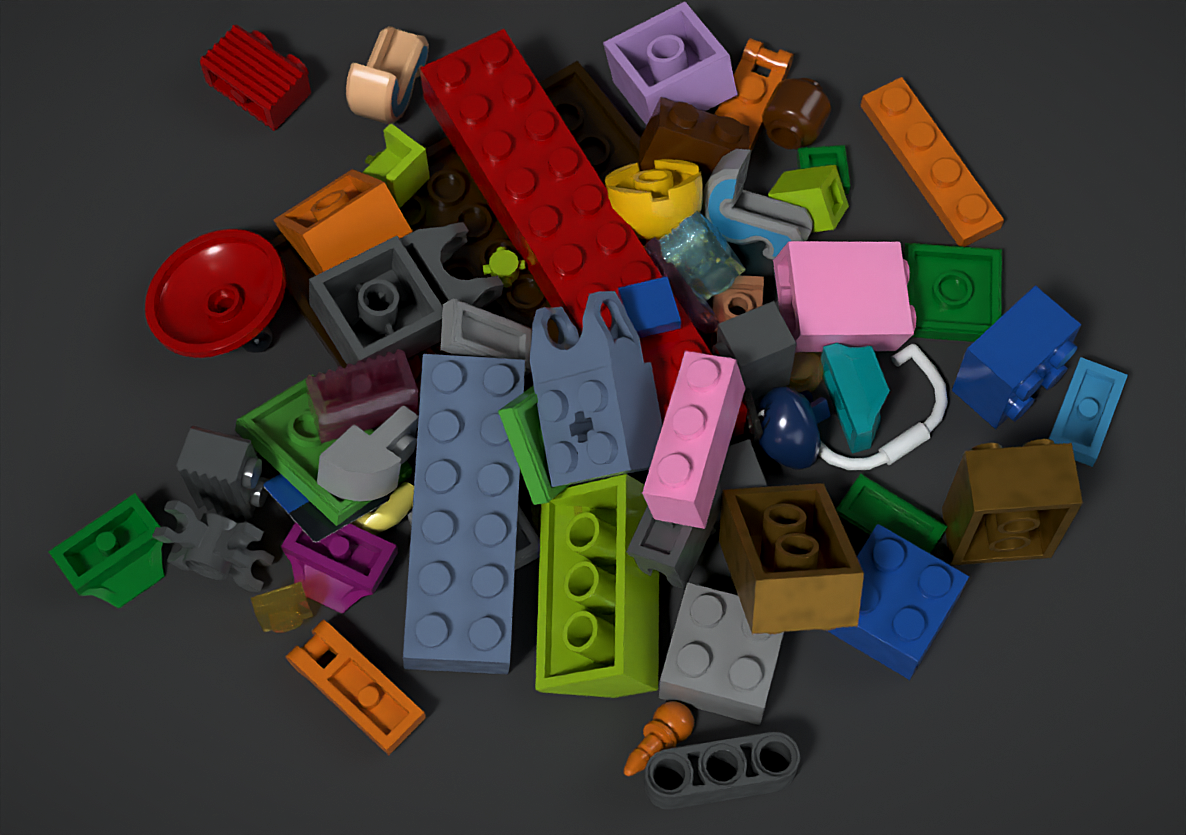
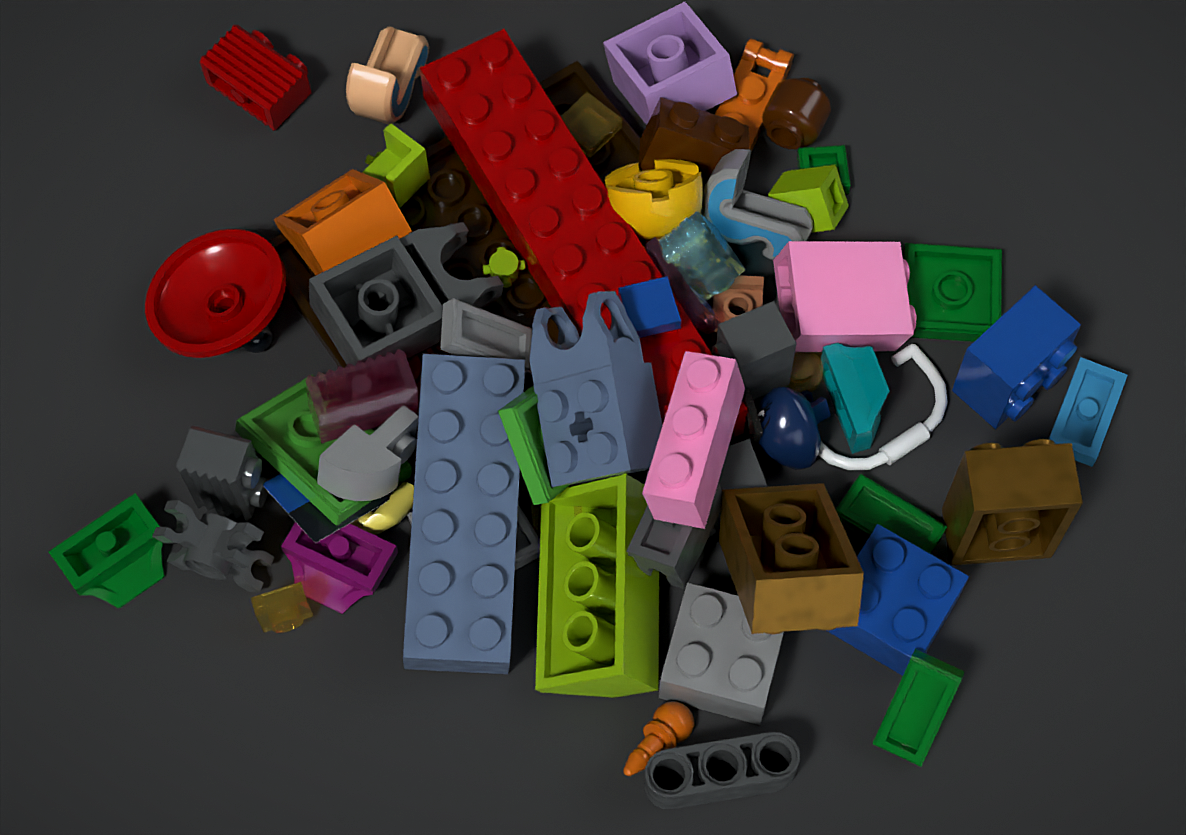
(357, 688): orange plate -> none
(591, 123): none -> clear yellow tile
(918, 707): none -> green tile
(931, 162): orange plate -> none

